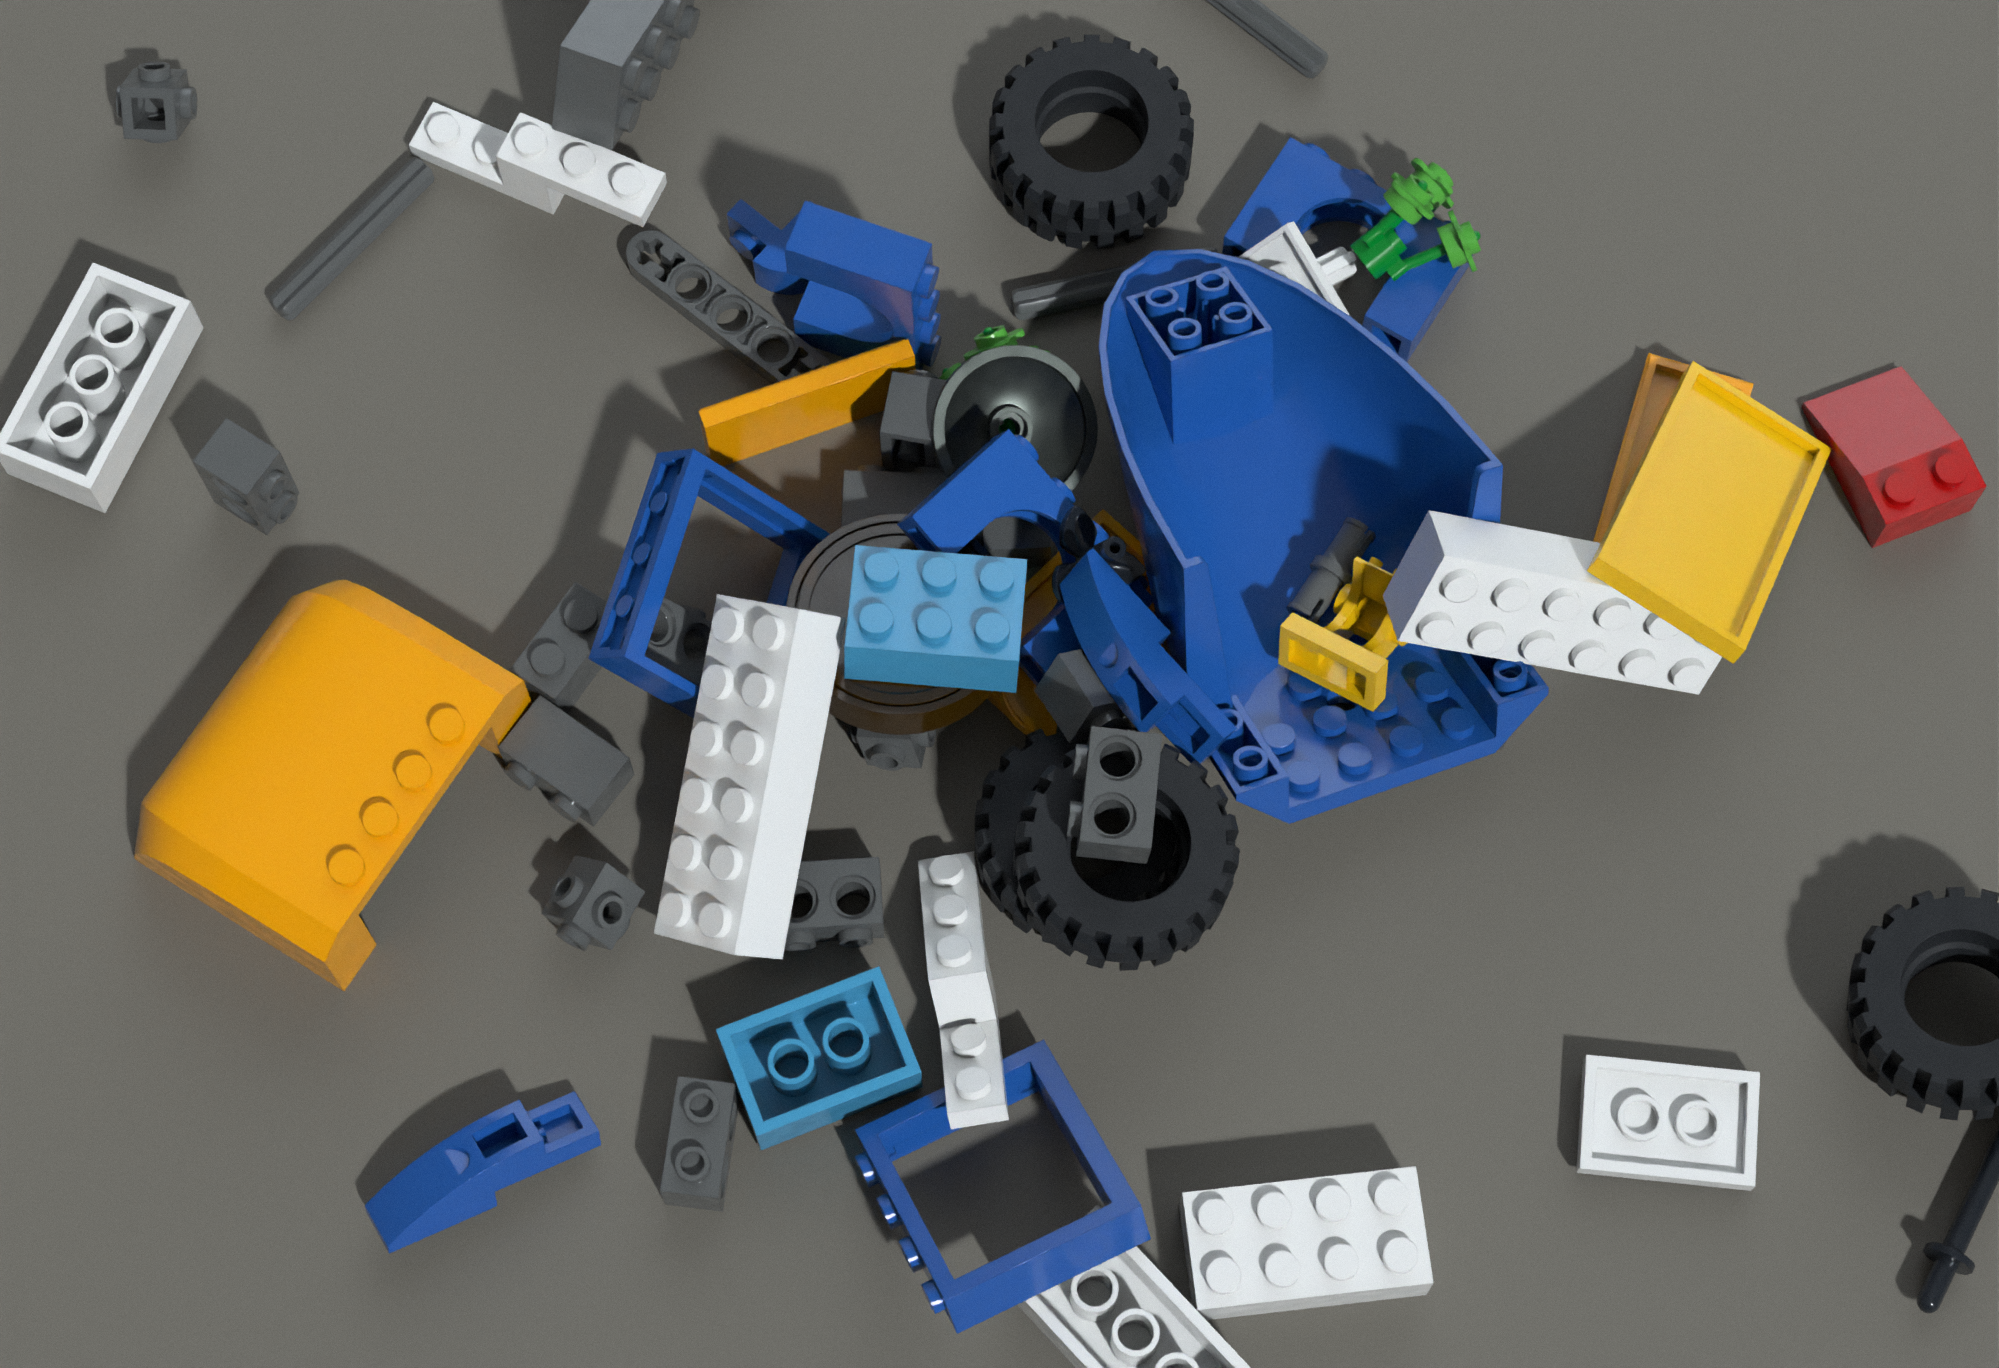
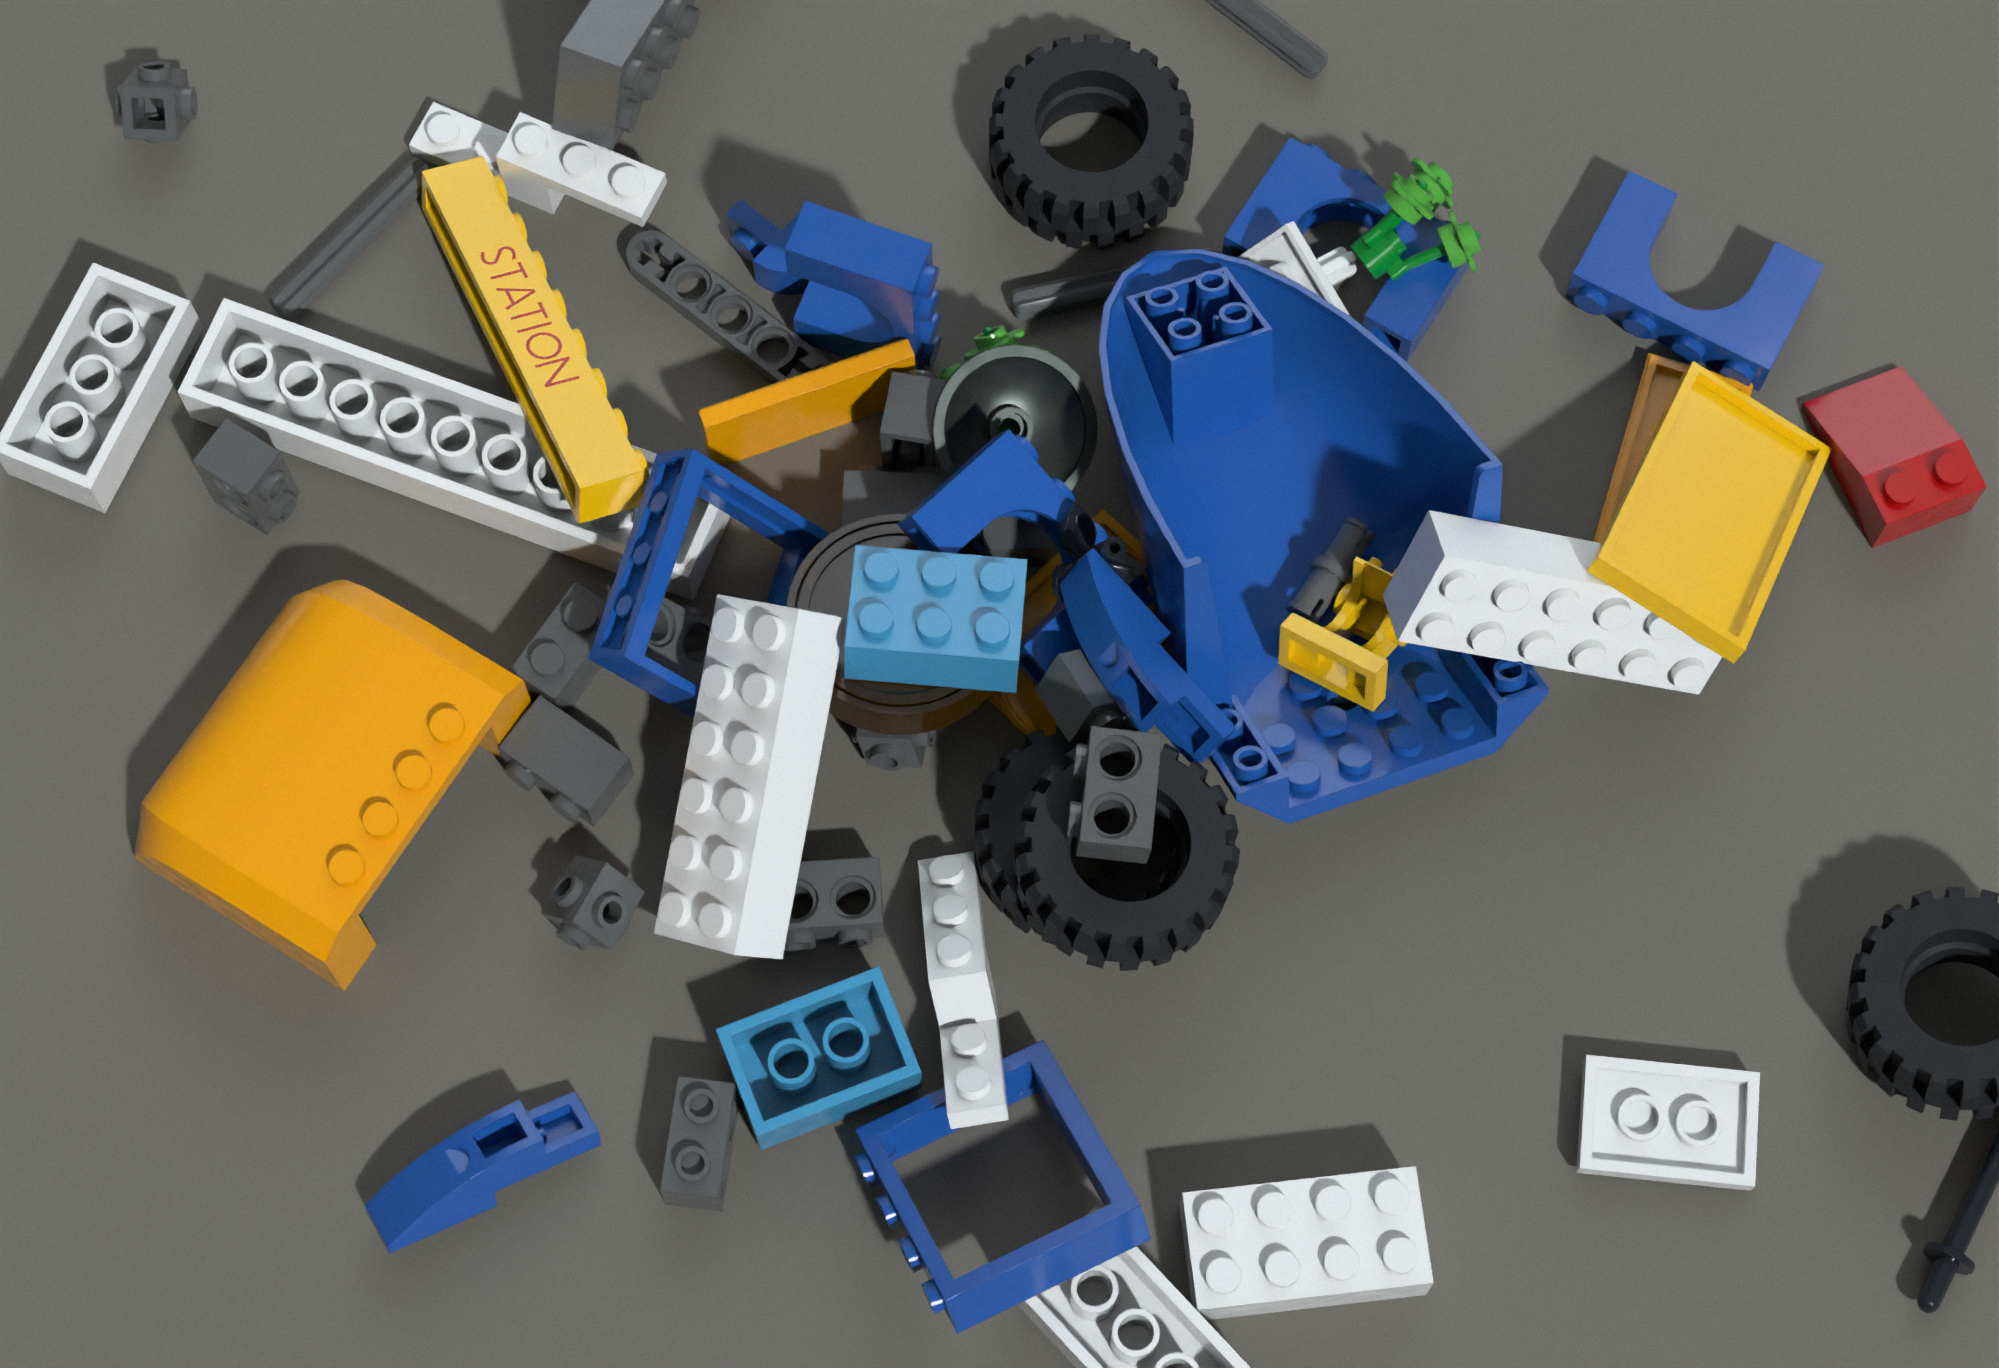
(410, 436): none -> white brick
(533, 340): none -> yellow brick
(1733, 340): none -> blue arch

